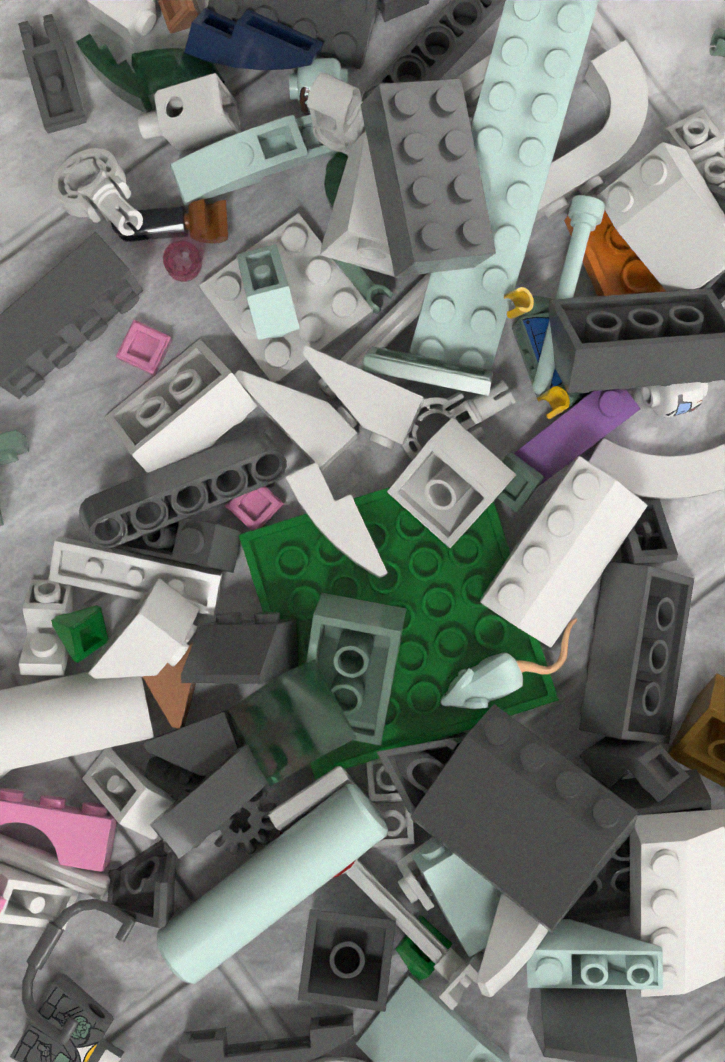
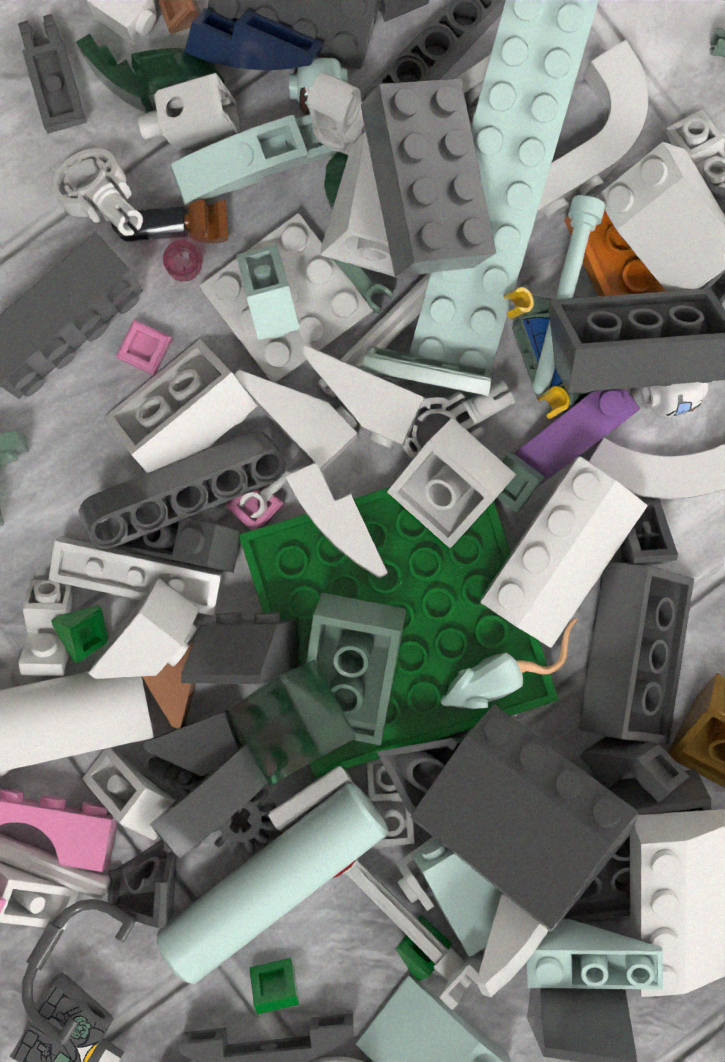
(264, 495): none -> white hand
(274, 986): none -> green plate
(347, 960): dark grey slope -> none

